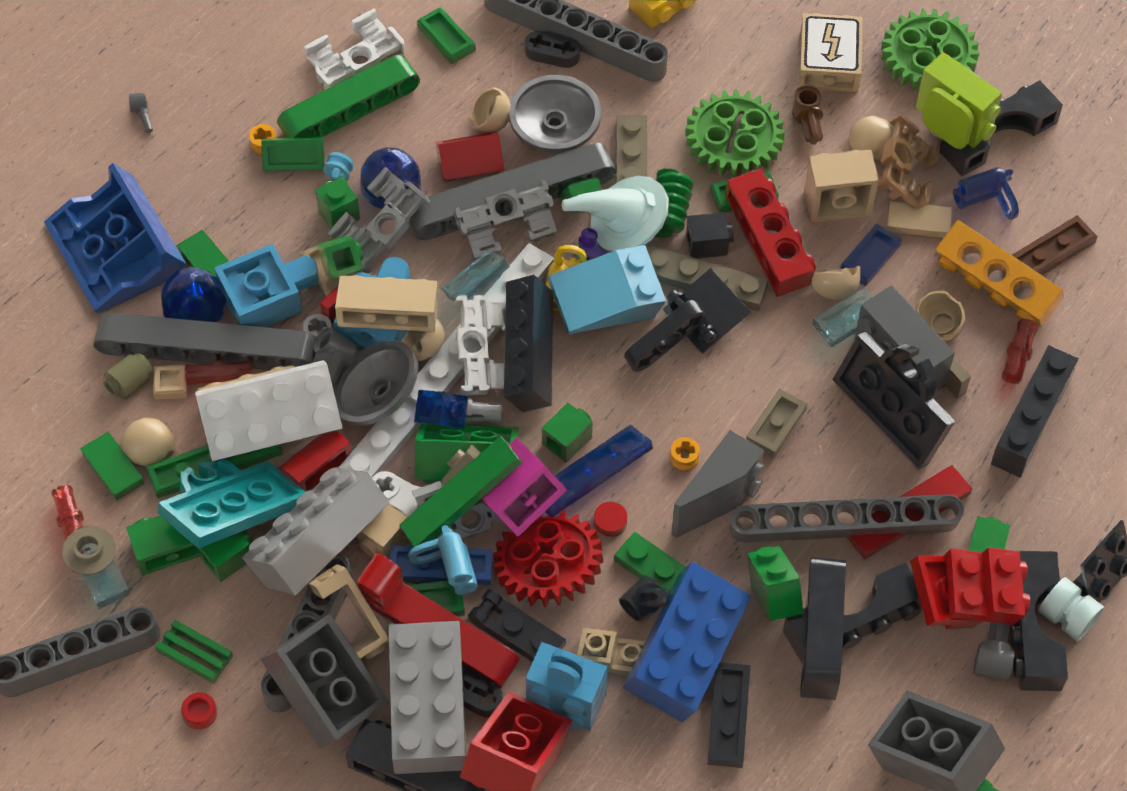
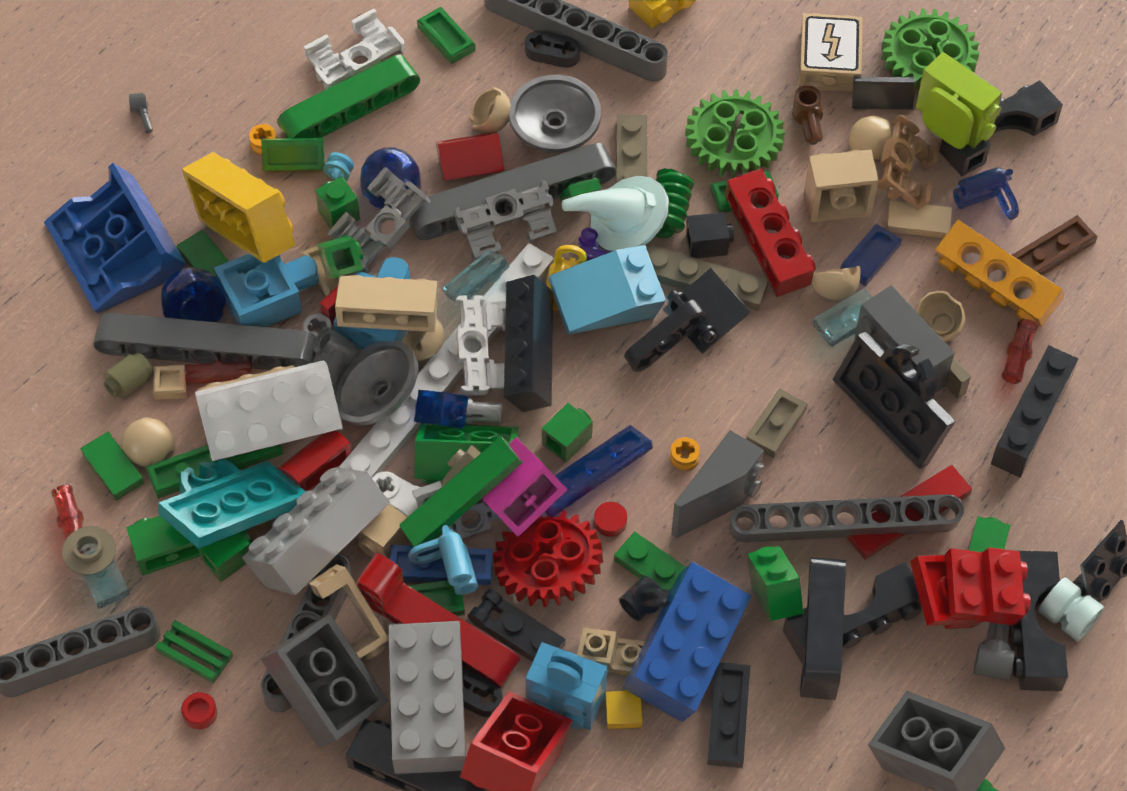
(239, 207): none -> yellow brick
(623, 710): none -> yellow tile
(883, 92): none -> black tile

